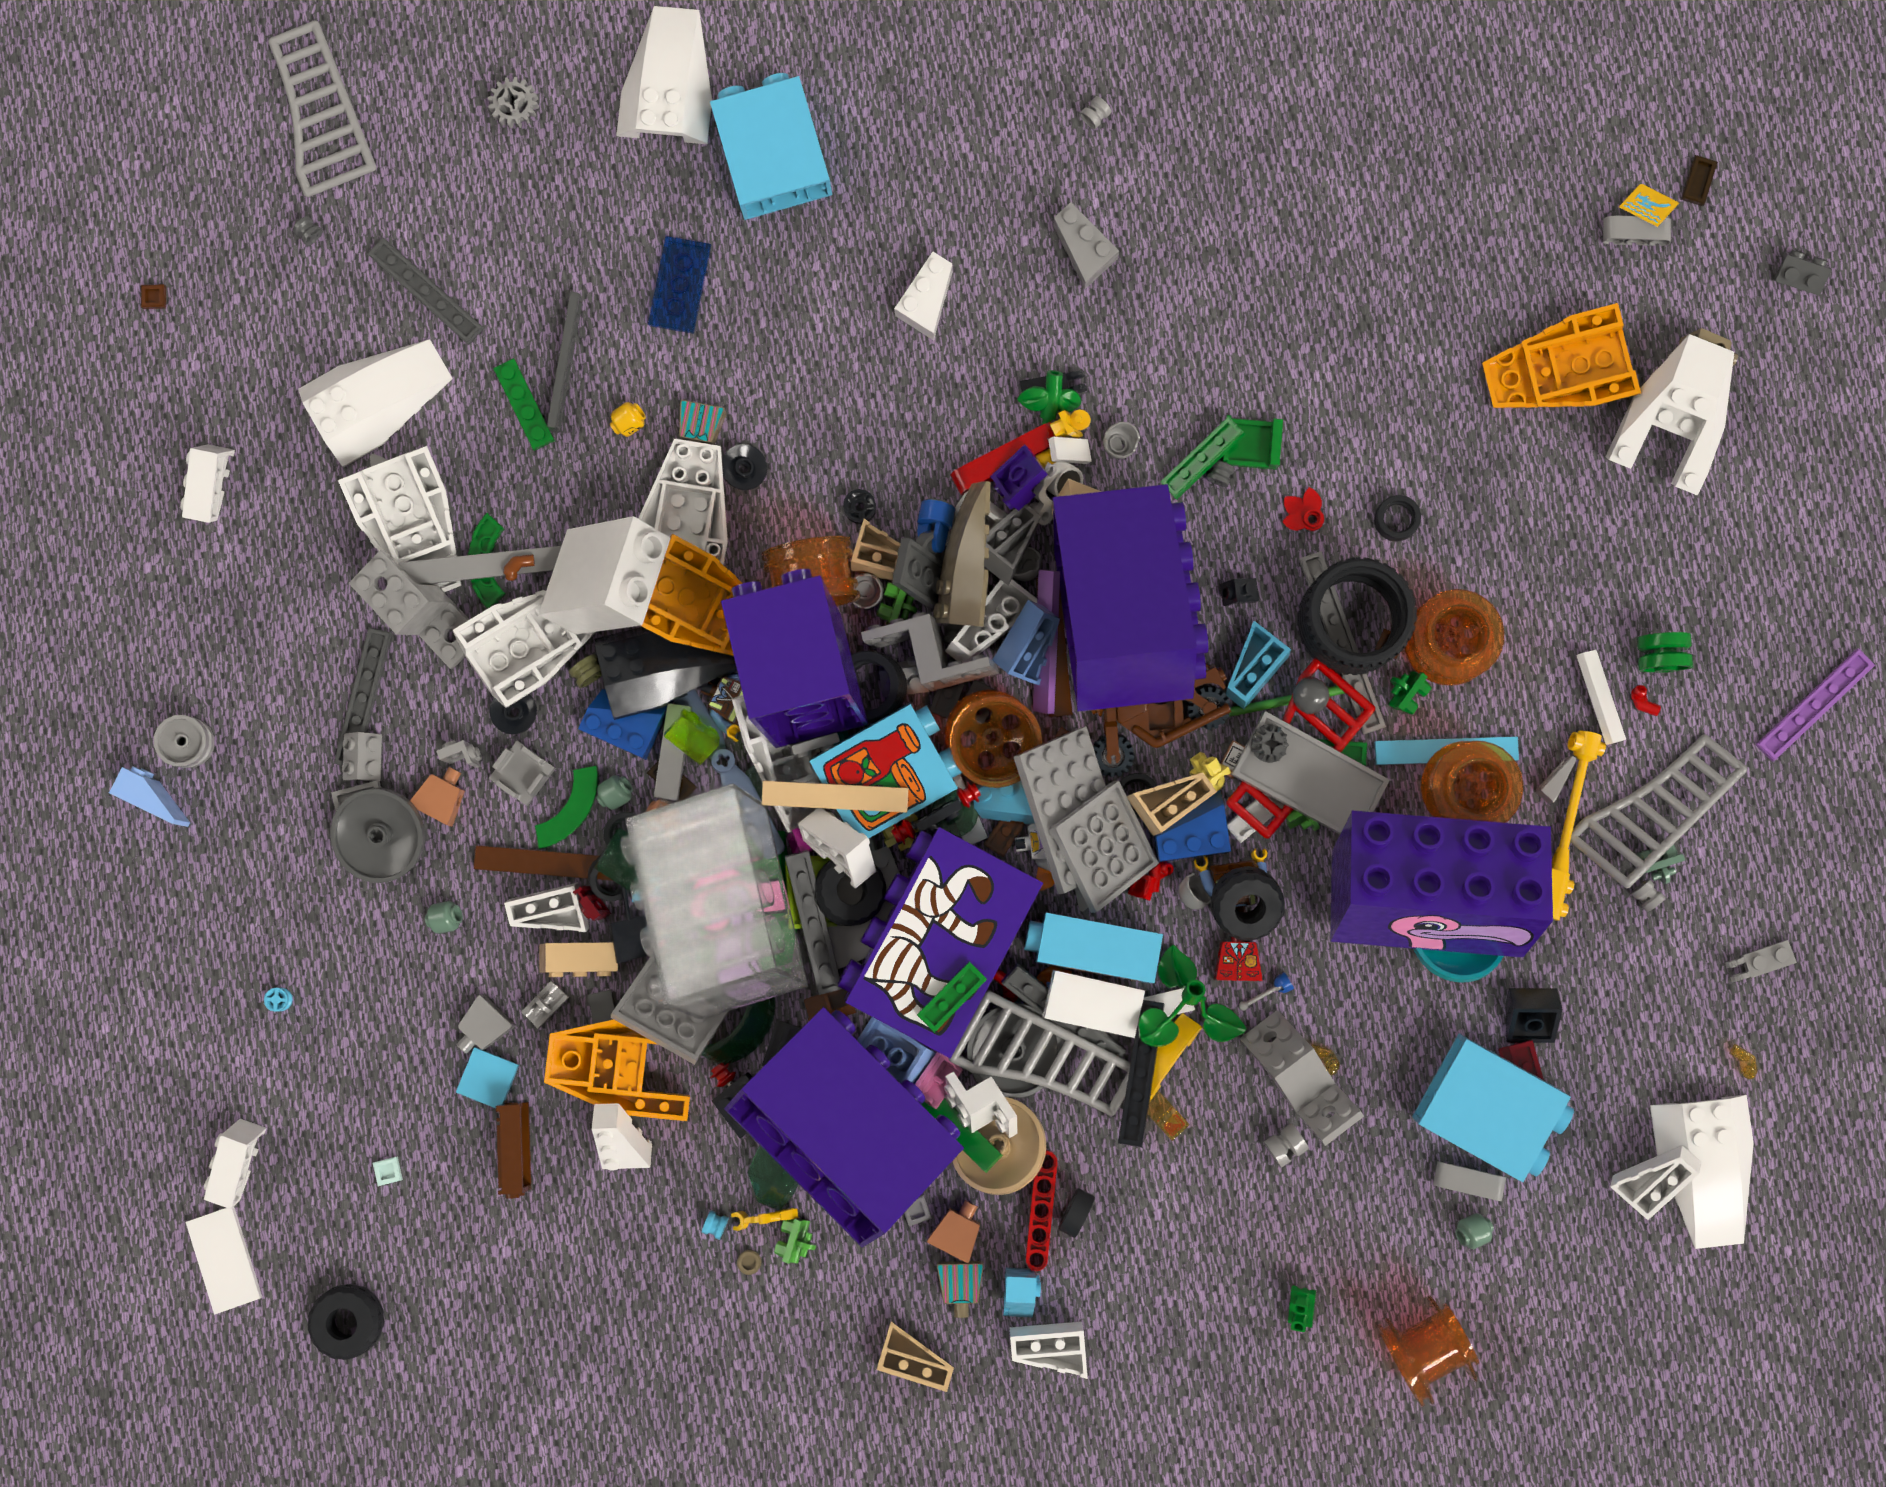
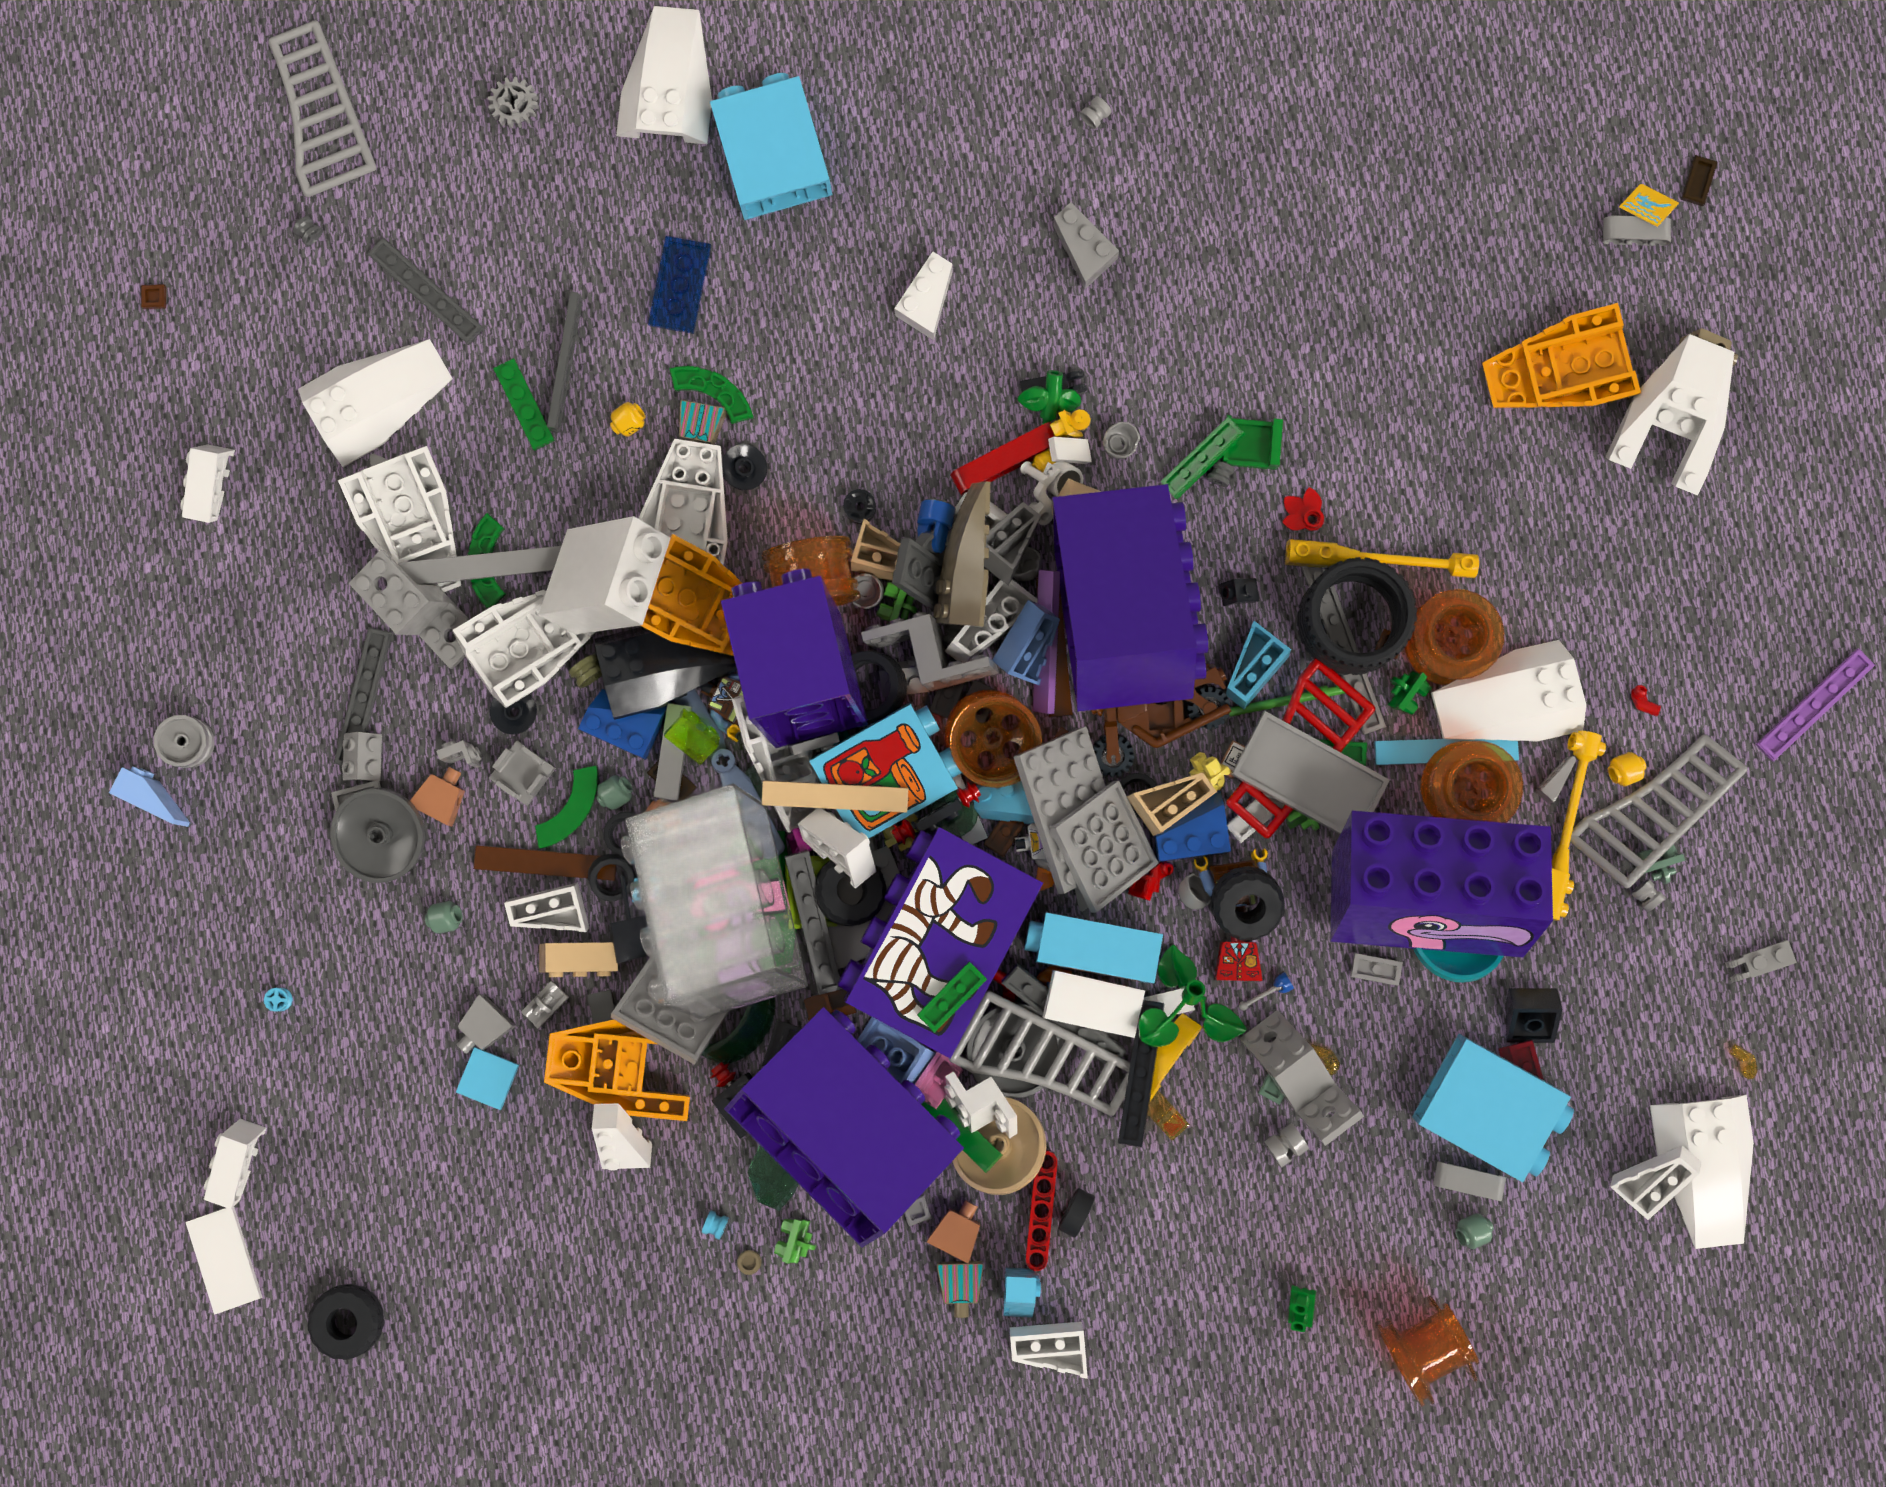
(387, 1171): light aqua tile -> none
(513, 1149): reddish brown door -> none
(515, 564): dark orange arm -> none
(592, 906): dark red plate -> none
(613, 863): clear green tile -> none
(714, 385): none -> green tile
(764, 1218): yellow piece -> none
(913, 1361): tan wedge -> none
(1018, 478): dark purple plate -> none
(1262, 750): dark grey gear -> none
(1270, 1090): none -> sand green tile
(1311, 695): dark grey hair -> none
(1325, 554): none -> yellow bar
(1376, 969): none -> light grey plate
(1408, 503): black tyre -> none
(1520, 697): none -> white wedge
(1601, 697): white tile -> none
(1627, 769): none -> yellow head
(1665, 652): green wheel -> none
(1803, 272): dark grey bracket -> none

